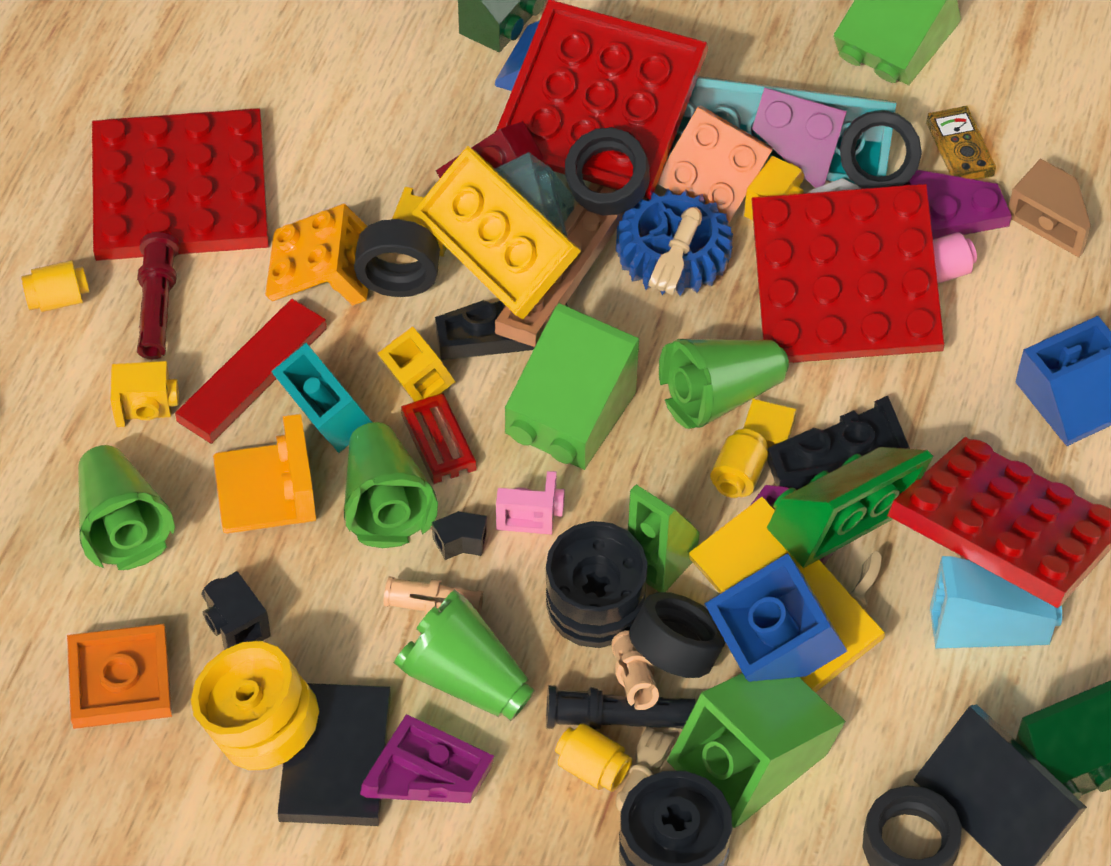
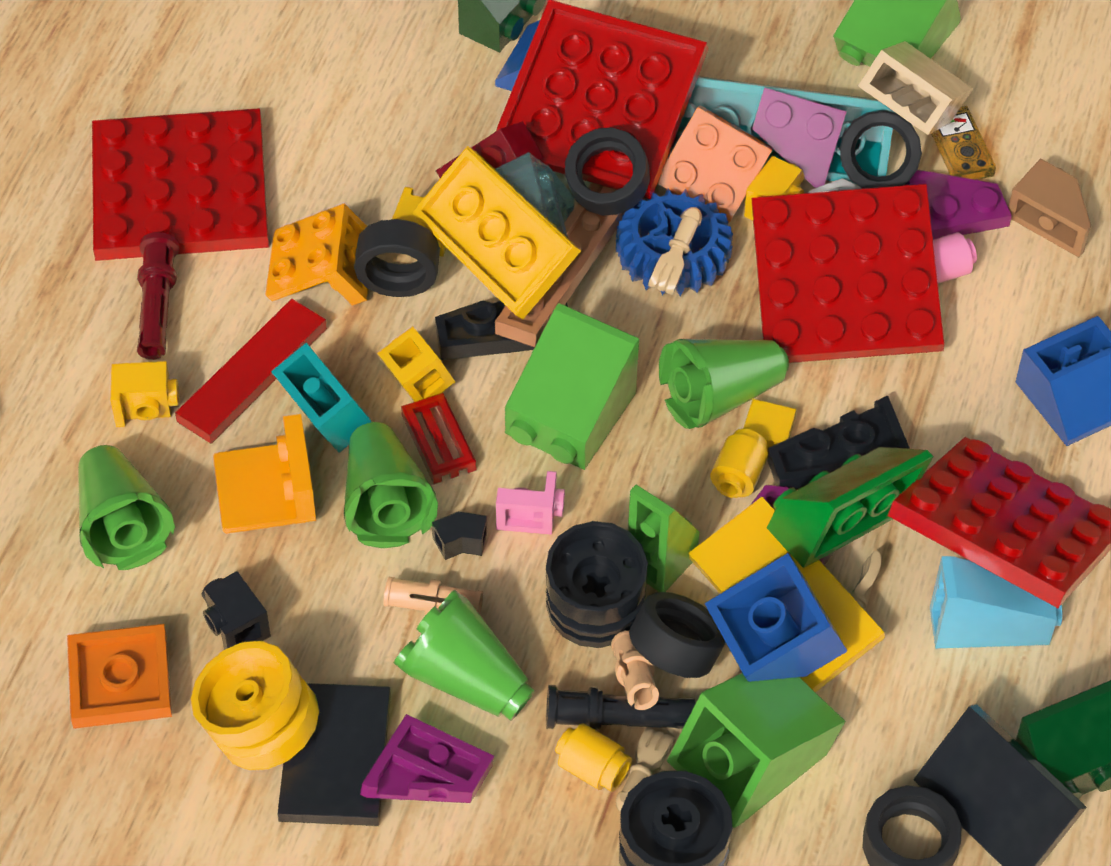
(55, 286): yellow brick -> none
(915, 87): none -> tan brick

